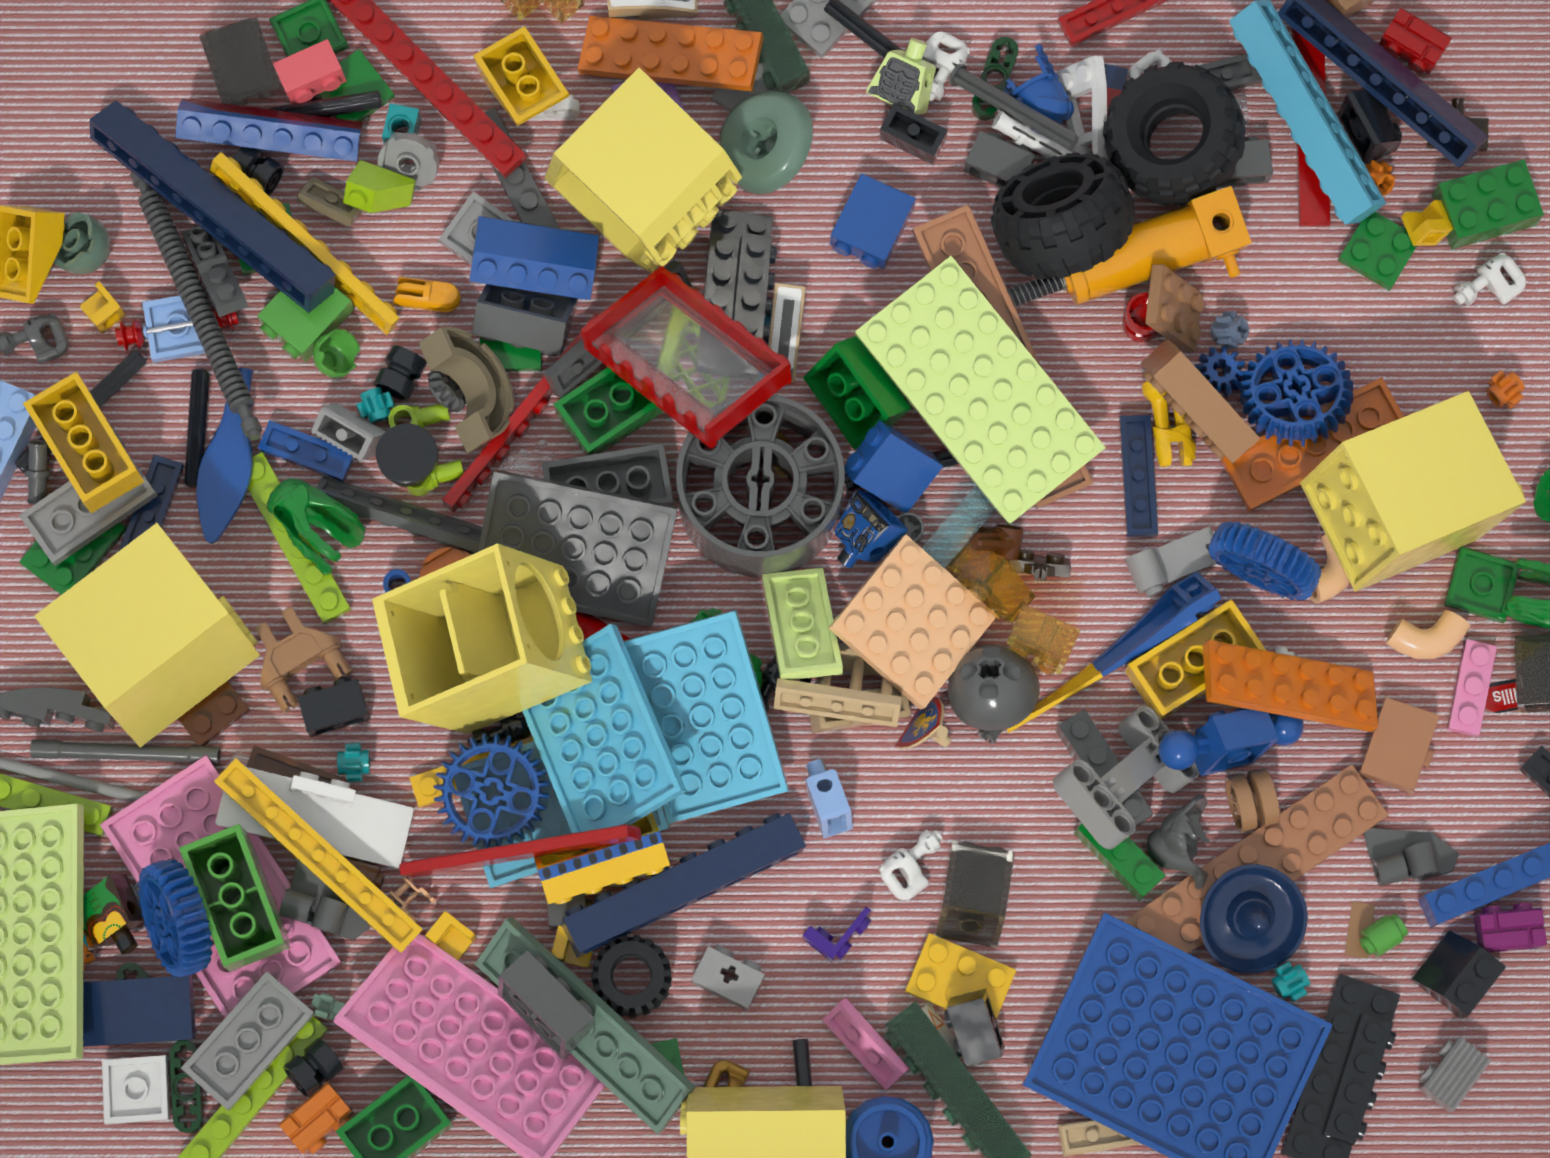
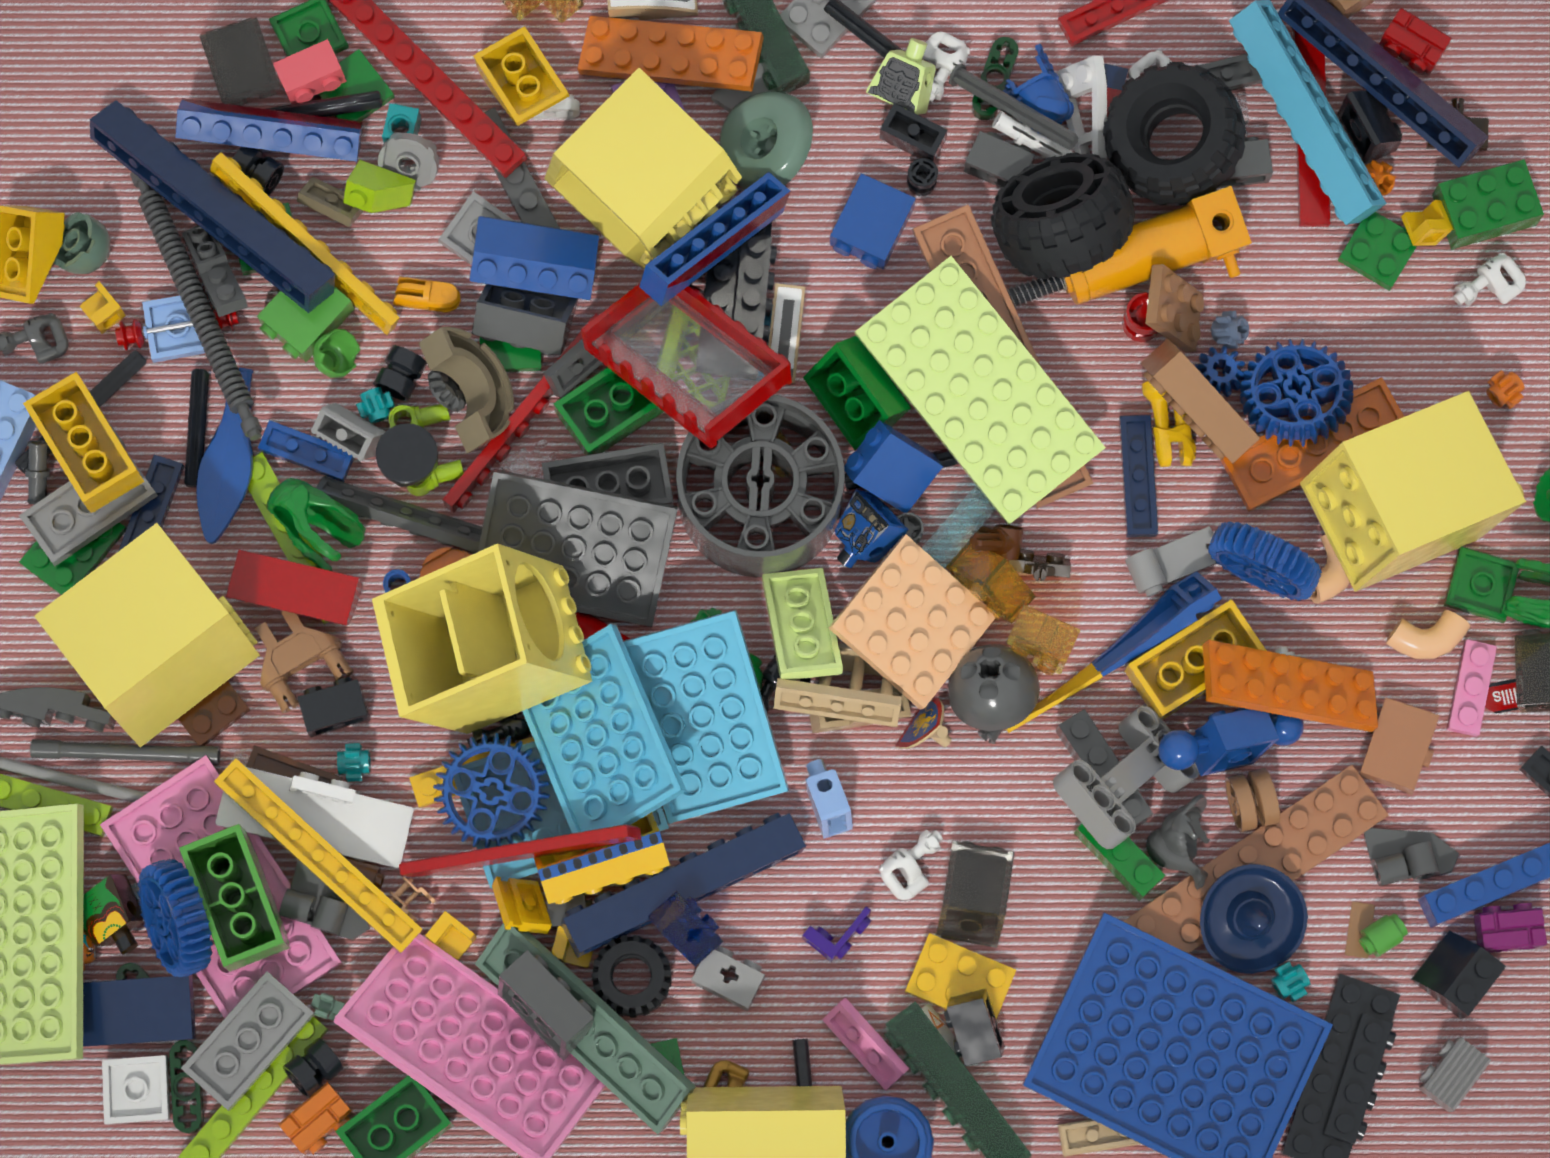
(294, 587): none -> red brick
(522, 905): none -> yellow plate
(686, 928): none -> clear blue brick
(714, 239): none -> blue brick
(921, 183): none -> black wheel

